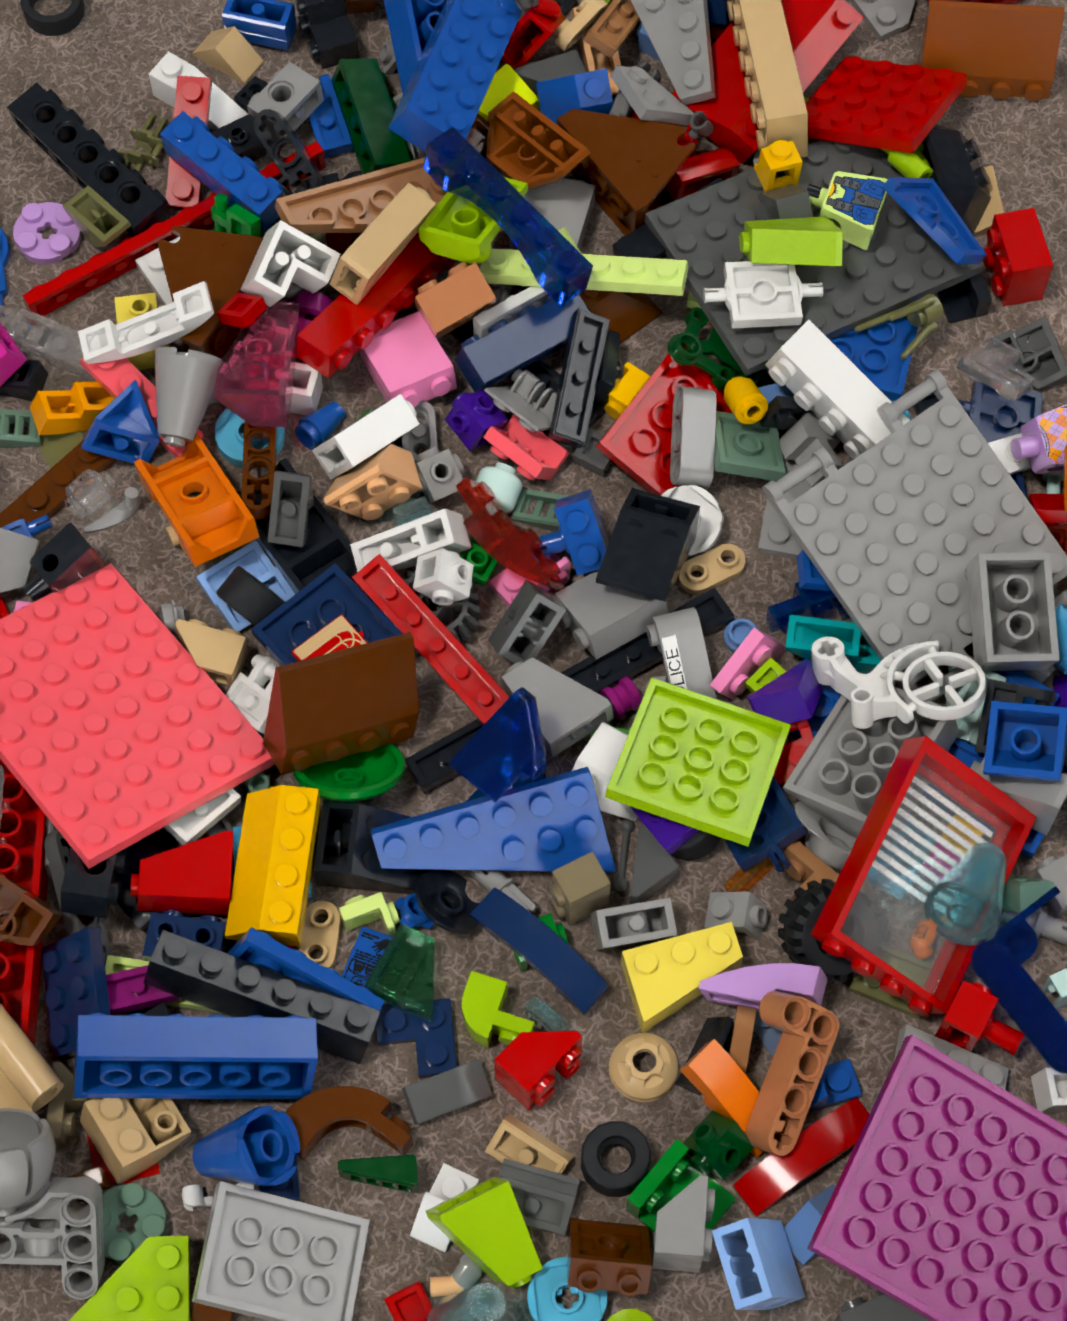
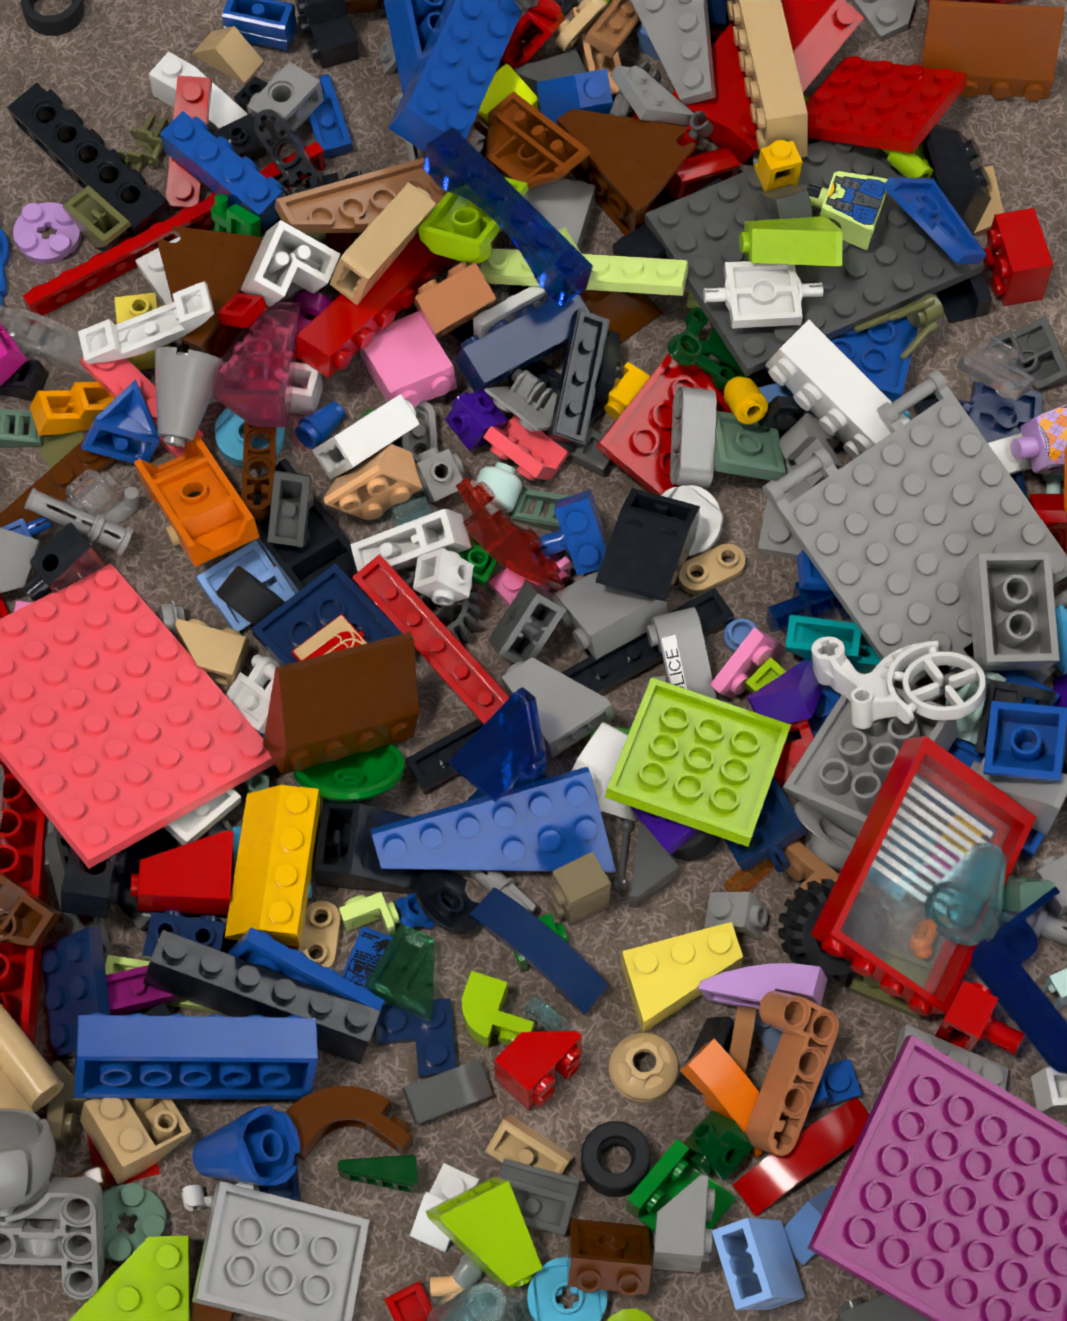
(98, 524): none -> light grey pin
(368, 114): dark green brick -> none
(623, 697): magenta wheel -> none
(633, 923): light grey brick -> none

